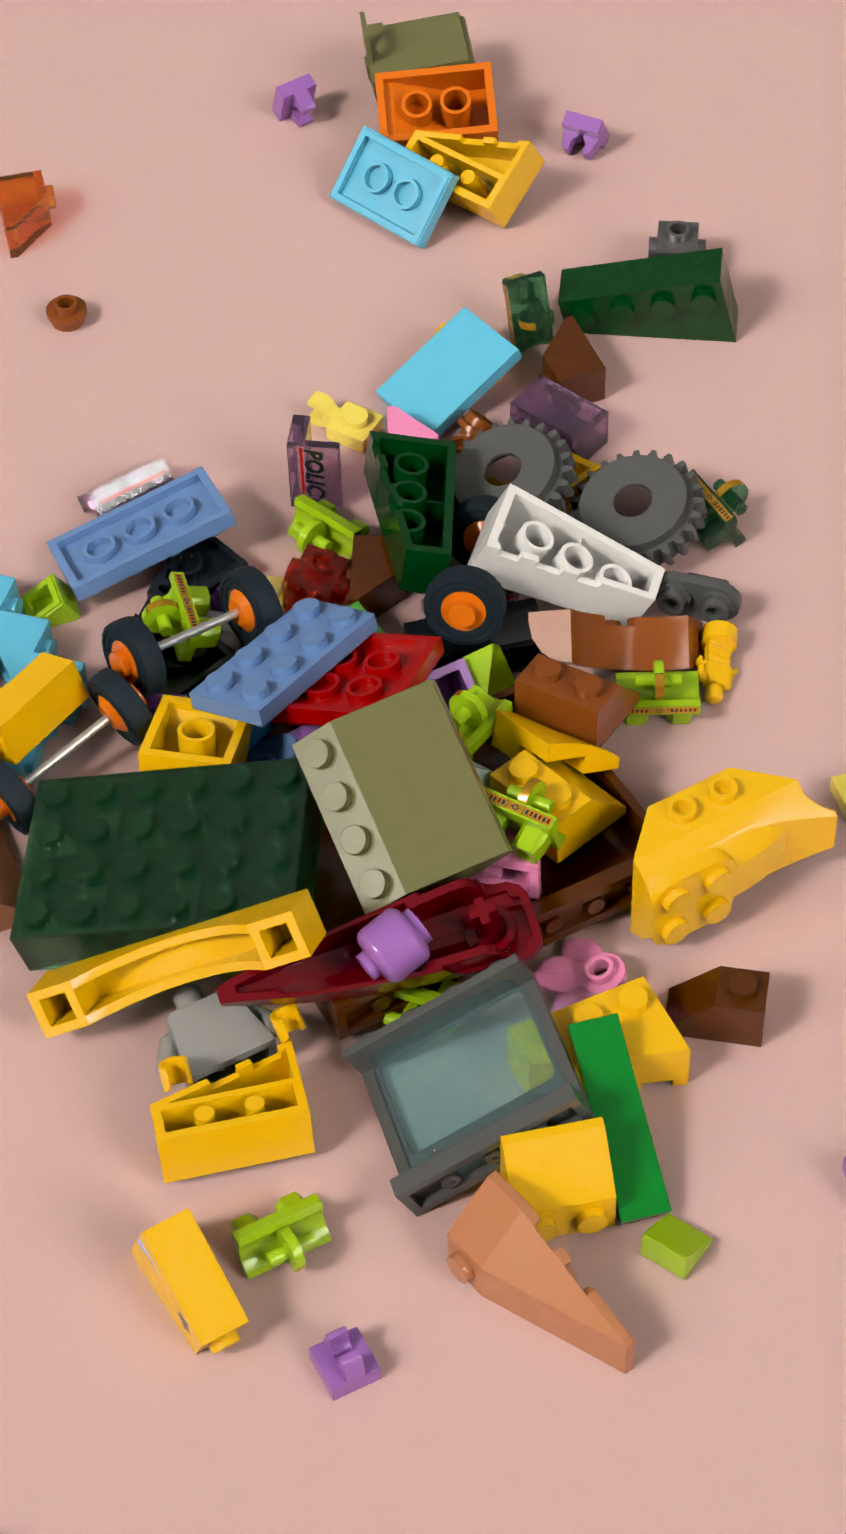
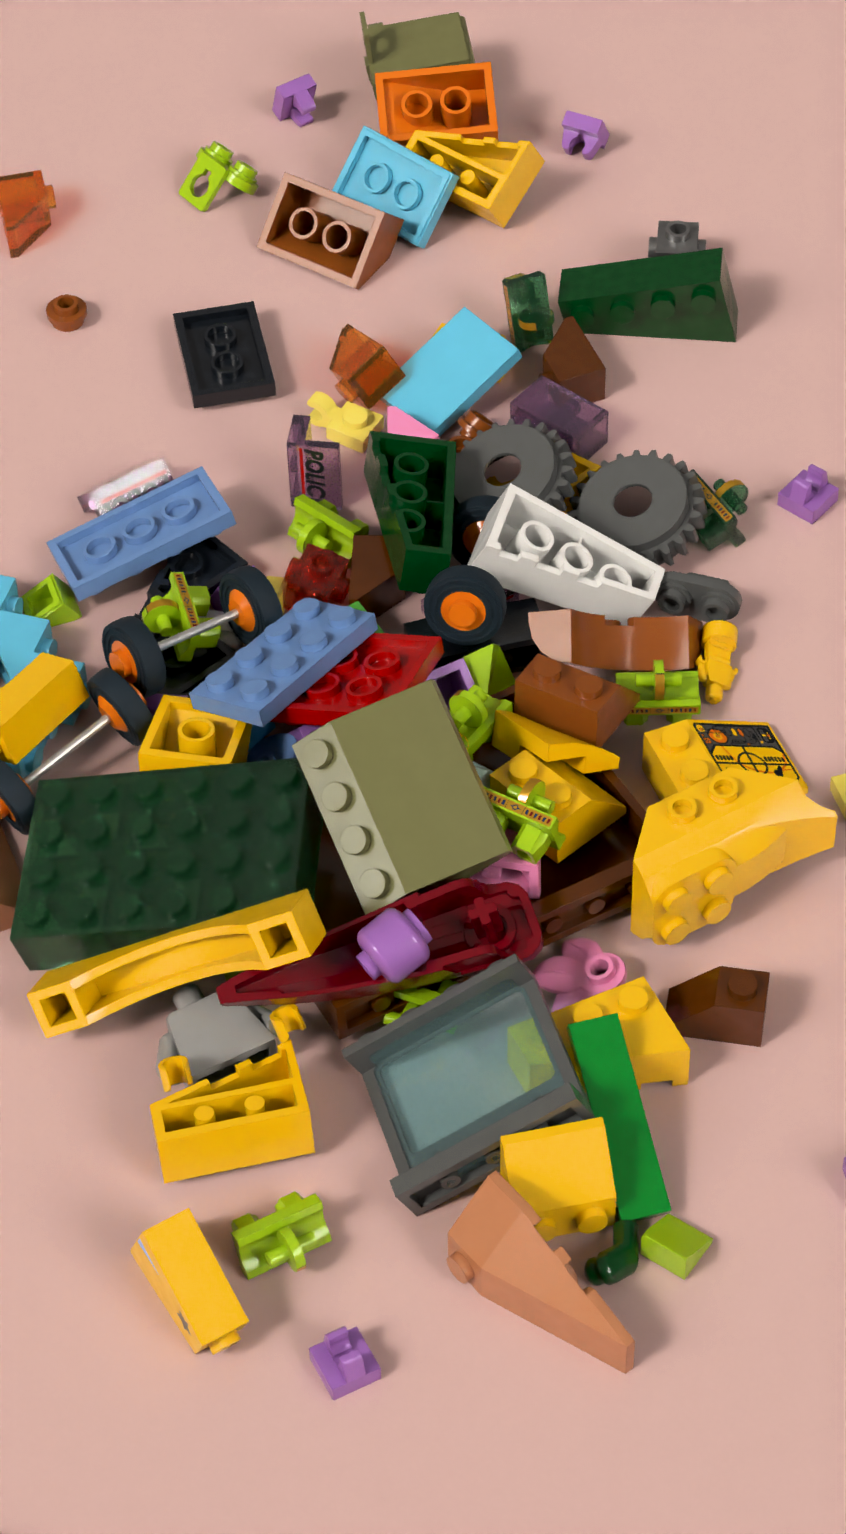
(217, 161): none -> lime bracket
(224, 354): none -> black plate
(328, 232): none -> dark orange slope
(363, 368): none -> clear orange slope
(618, 1260): none -> dark green arm
(697, 749): none -> yellow slope
(808, 494): none -> medium lavender tile

